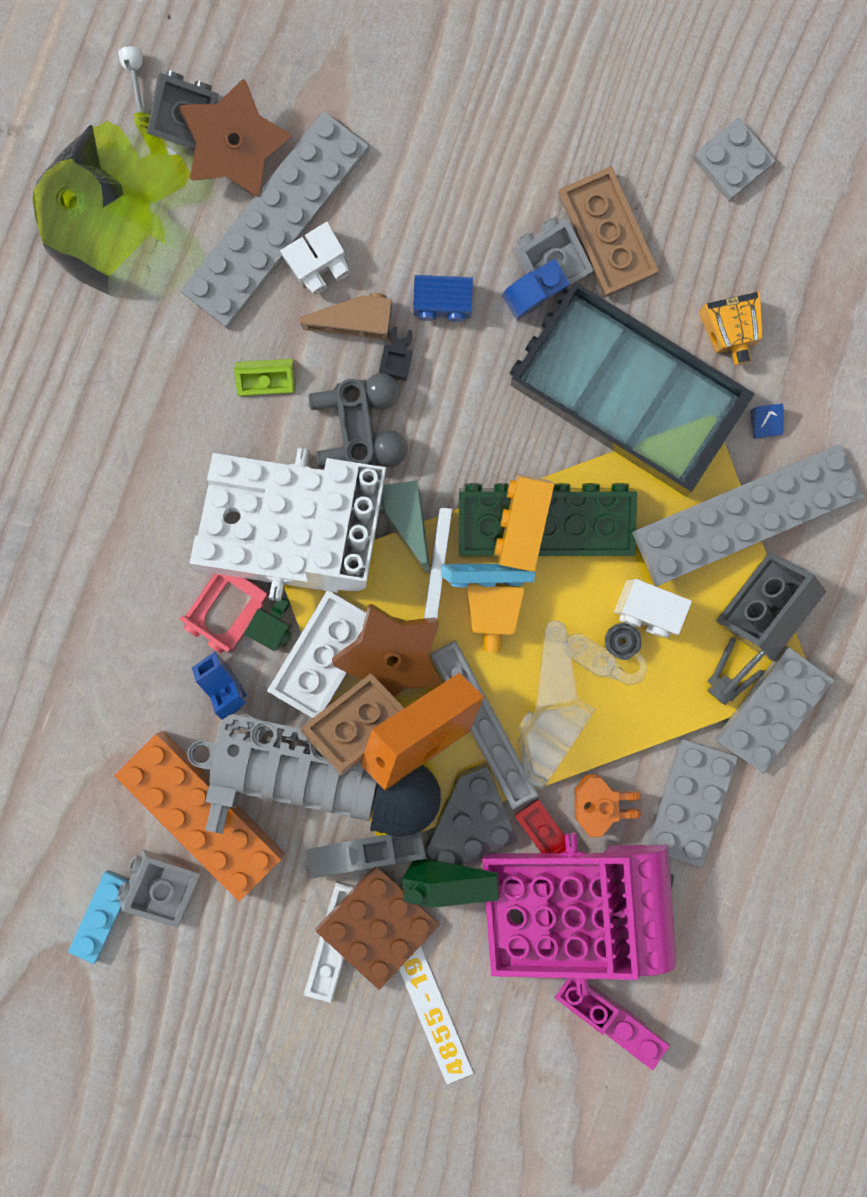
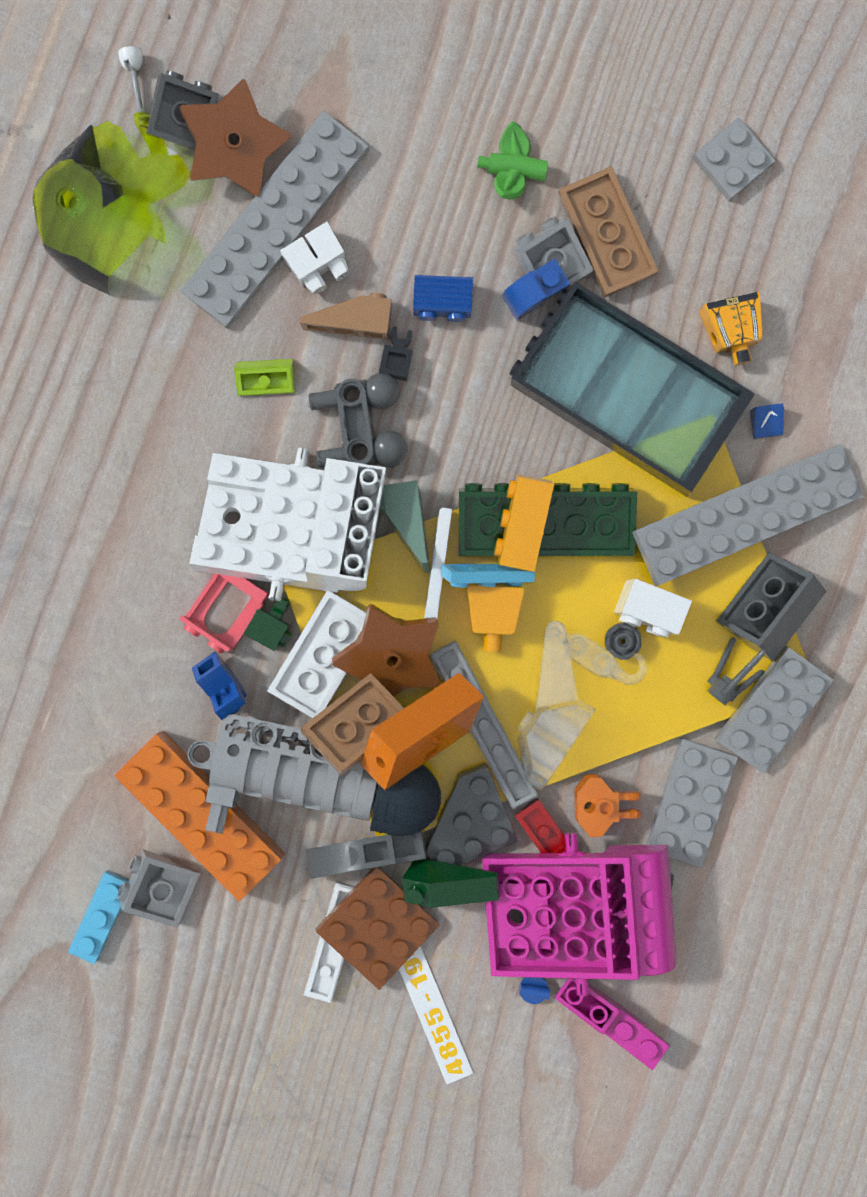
(513, 163): none -> bright green plant
(534, 990): none -> blue plate

